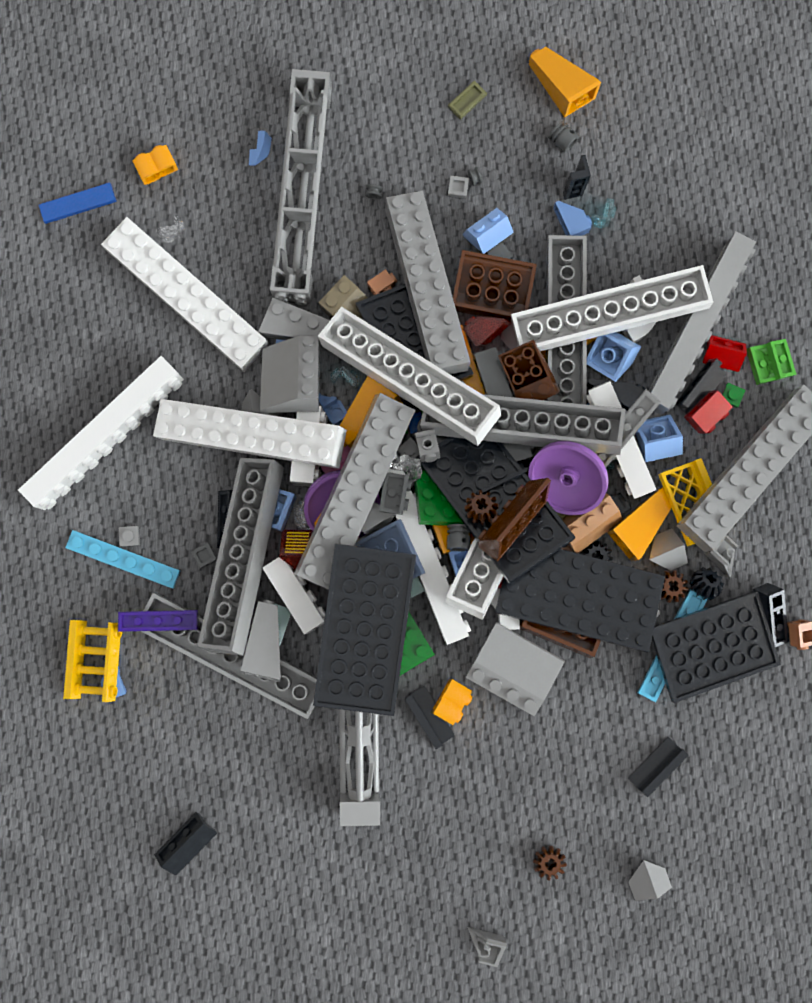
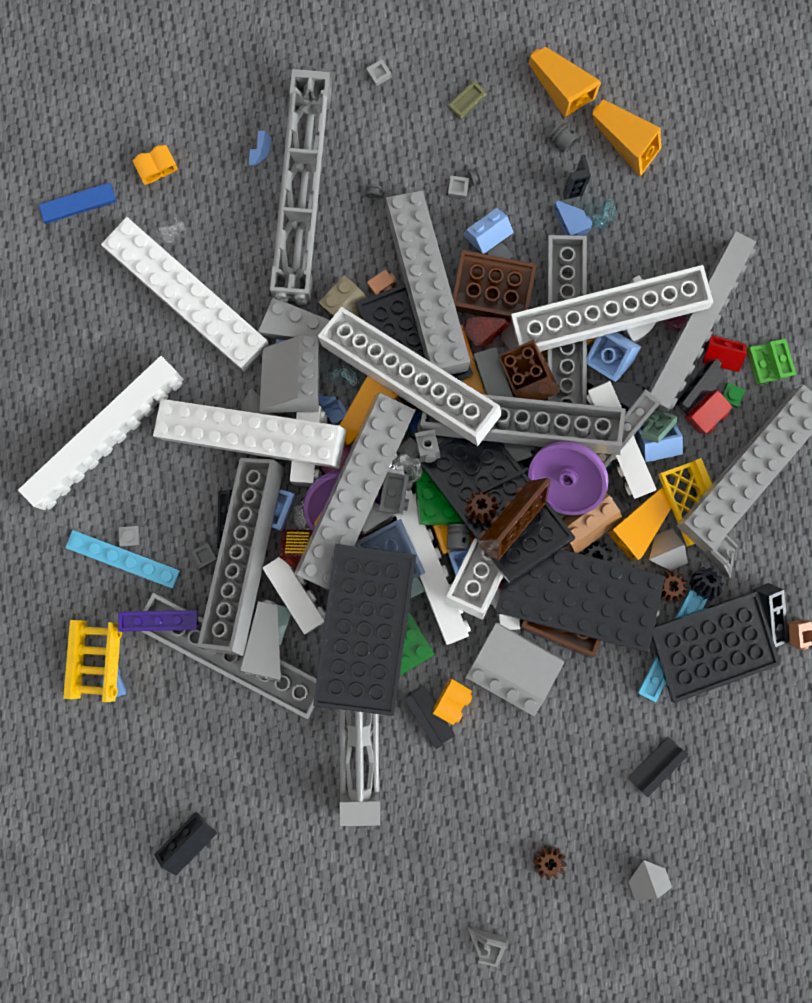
(379, 72): none -> light grey plate
(629, 134): none -> light orange slope
(658, 426): none -> sand green plate
(679, 322): none -> clear pink wheel

